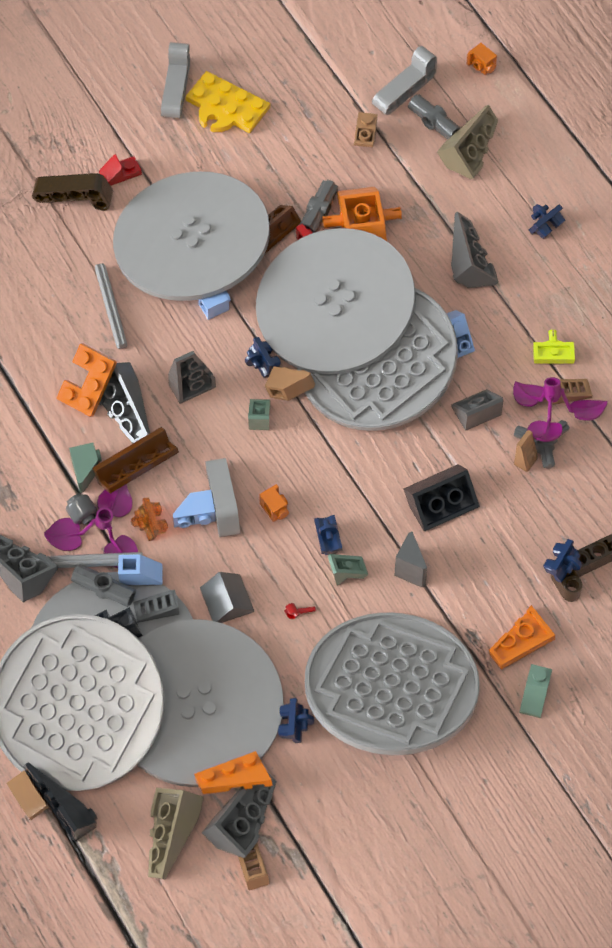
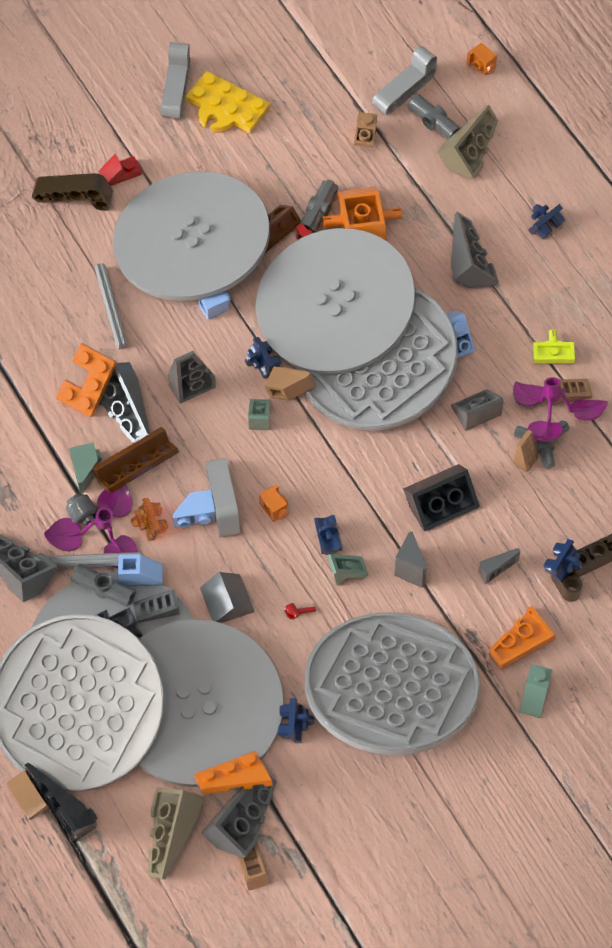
(496, 565): none -> dark grey slope

